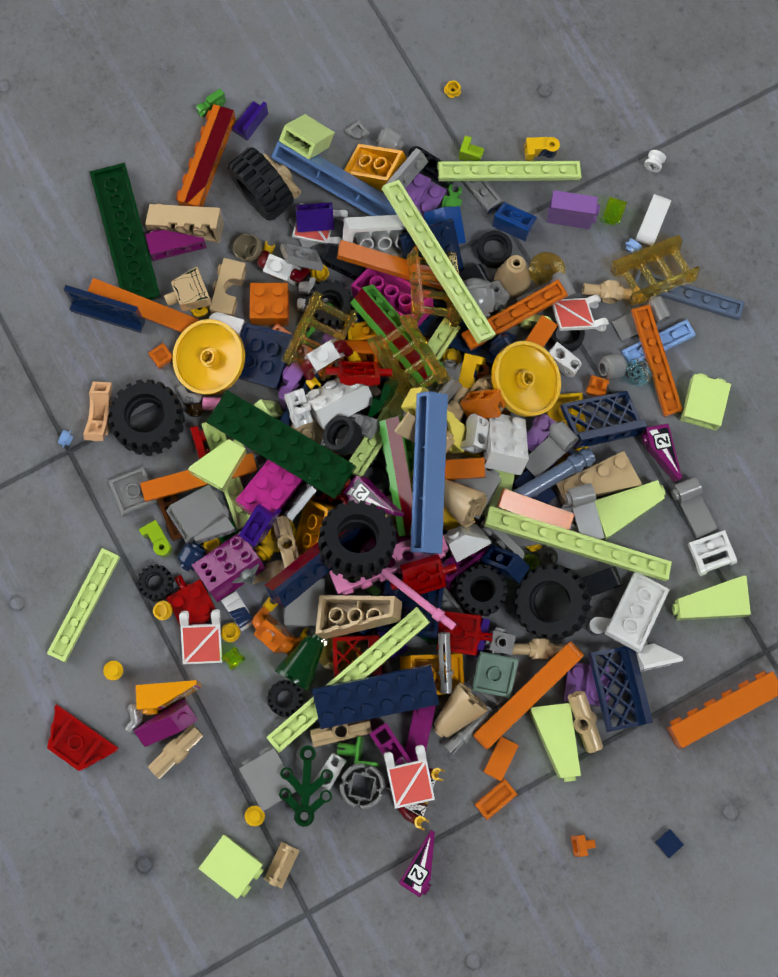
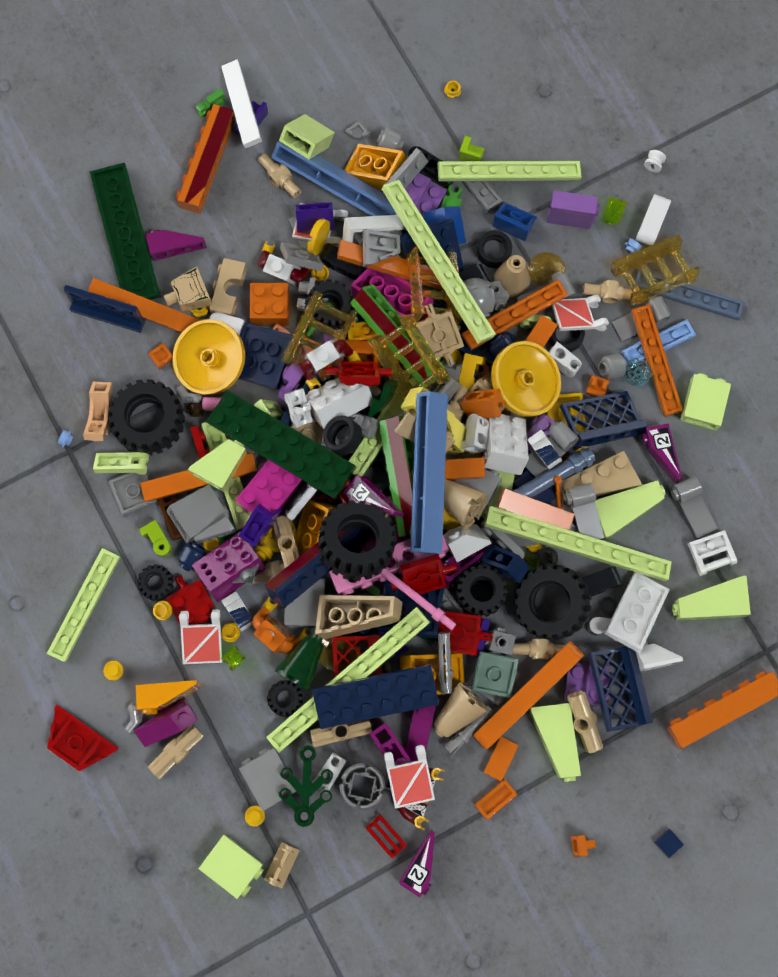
(121, 462): none -> yellowish green plate
(188, 220): tan wedge -> none
(241, 104): none -> white tile
(247, 247): dark tan hair -> none
(260, 183): black tyre -> none
(319, 236): none -> yellow tile
(355, 750): bright green bracket -> none
(379, 246): none -> light grey wing
(397, 849): none -> red tile
(441, 333): none -> tan plate
(541, 147): yellow leg -> none
(544, 449): none -> leg
(557, 479): none -> orange hinge

